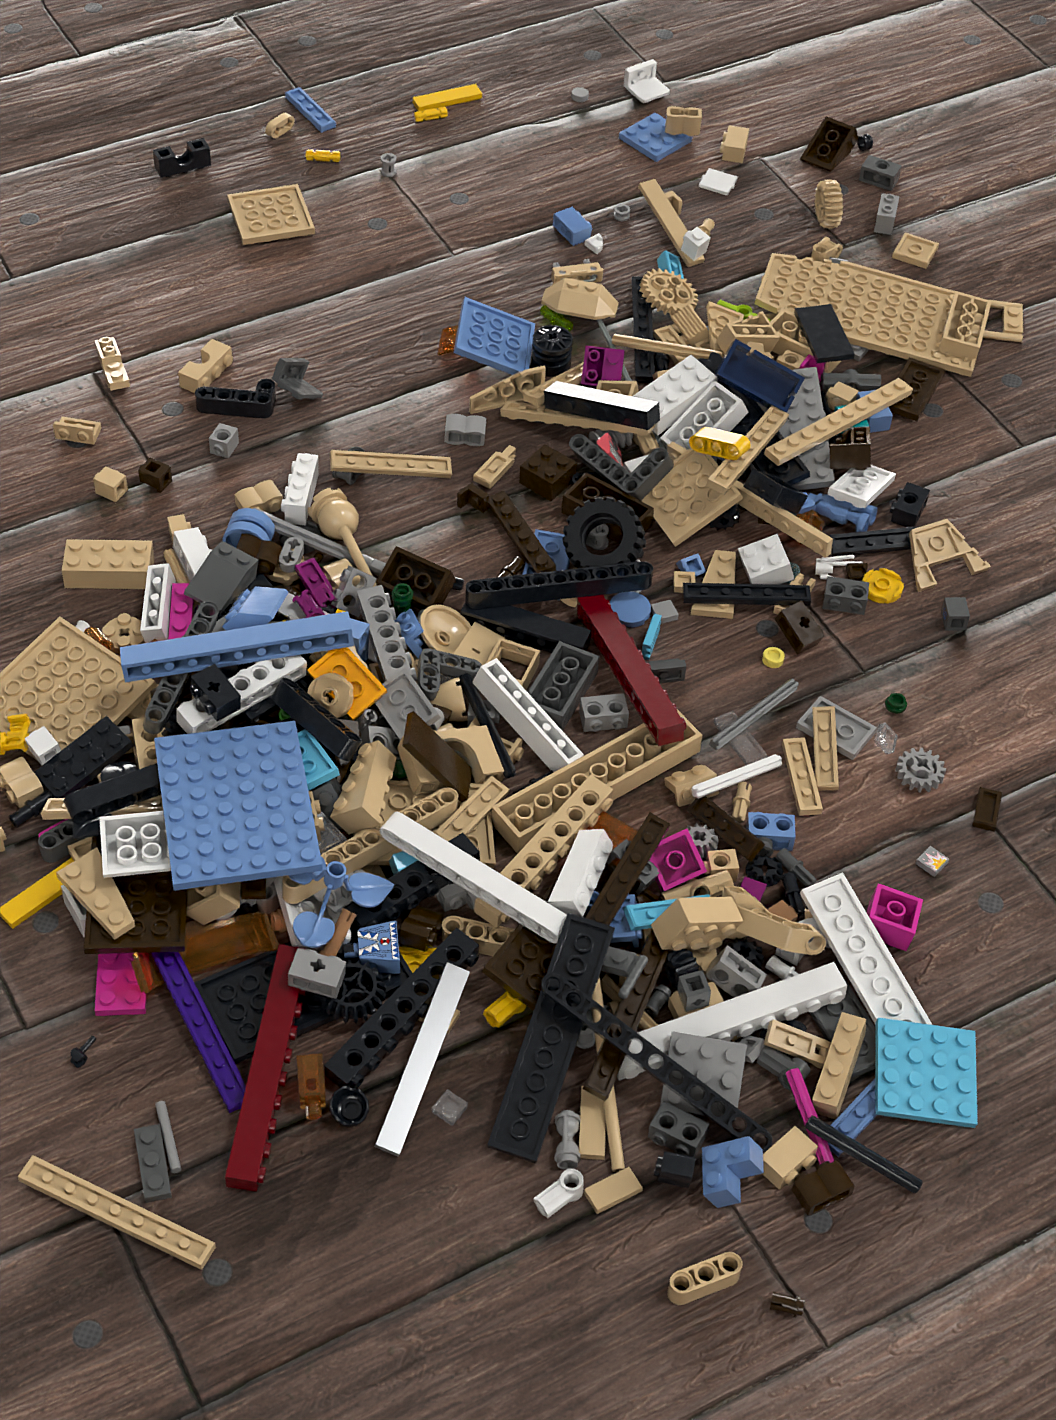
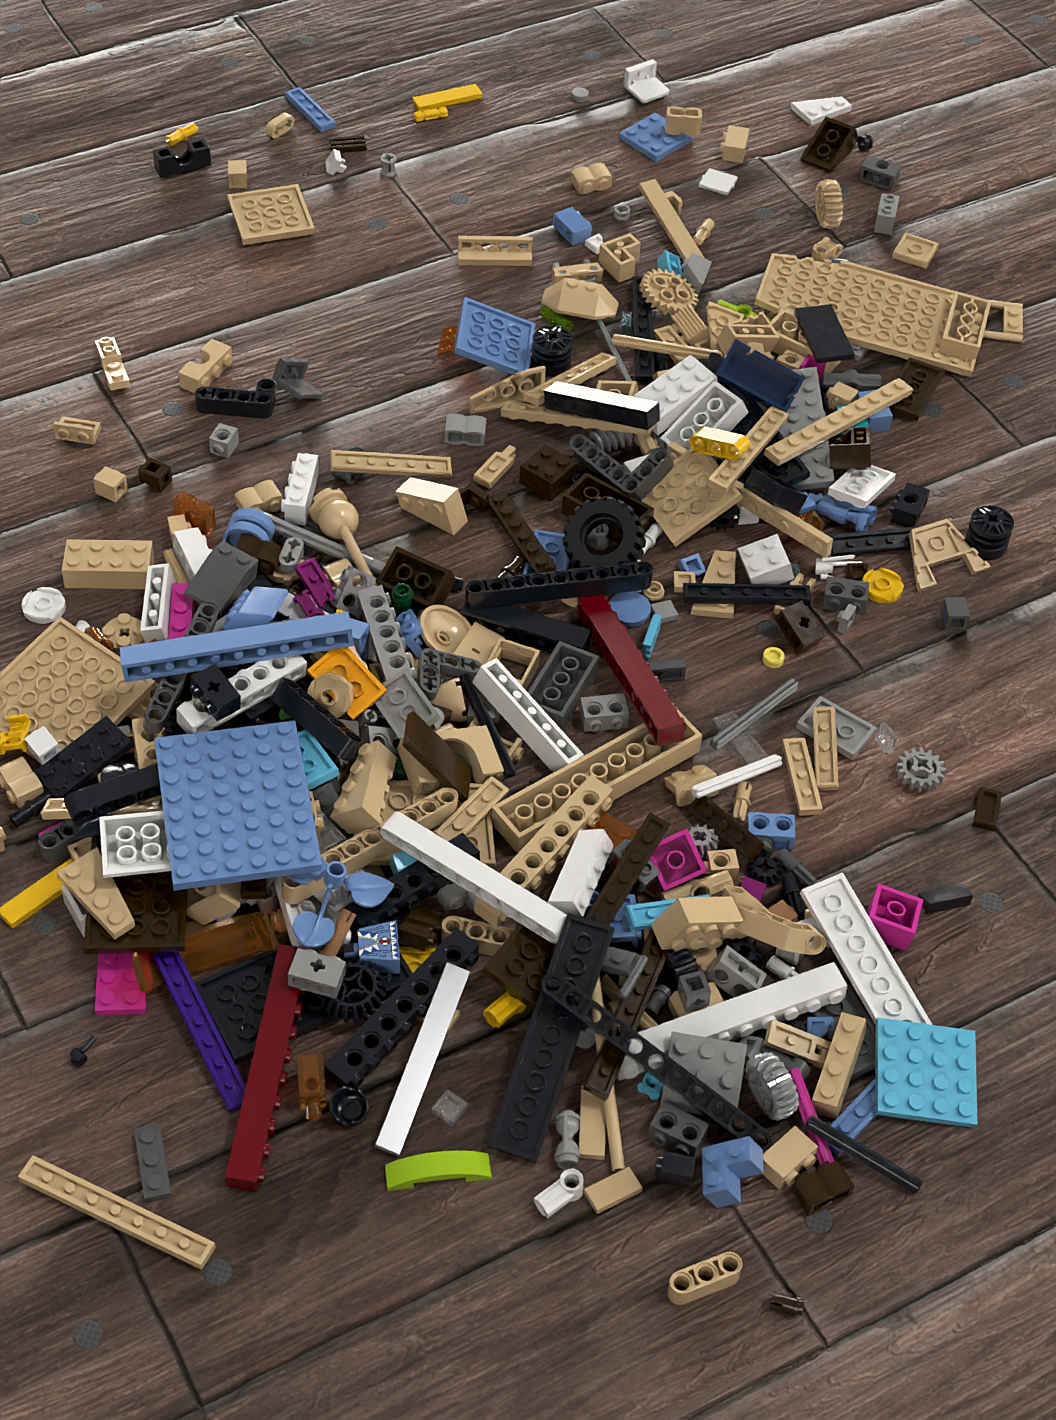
(43, 605): none -> white tile
(168, 1137): light grey bar -> none
(181, 134): none -> yellow axle
(197, 512): none -> clear orange brick
(237, 174): none -> tan brick
(322, 155): yellow axle -> none
(335, 163): none -> white tile
(348, 144): none -> dark brown tile
(433, 503): none -> tan wedge
(437, 1166): none -> lime slope
(495, 254): none -> tan fence
(591, 178): none -> tan brick
(602, 365): magenta slope -> none
(608, 446): coral slope -> none
(619, 256): none -> tan brick
(626, 320): none -> clear light blue bush
(644, 1087): none -> medium azure plate
(651, 536): none -> white pin
(655, 592): none -> tan plate
(695, 243): white brick -> none
(695, 271): none -> light grey slope
(747, 517): none -> white plate
(772, 1086): none -> light grey gear
(815, 110): none -> white wing
(819, 1026): none -> medium blue tile
(846, 618): none -> light grey plate
(896, 703): dark green plate -> none
(932, 861): light grey tile -> none
(945, 898): none -> black slope
(989, 531): none -> black wheel

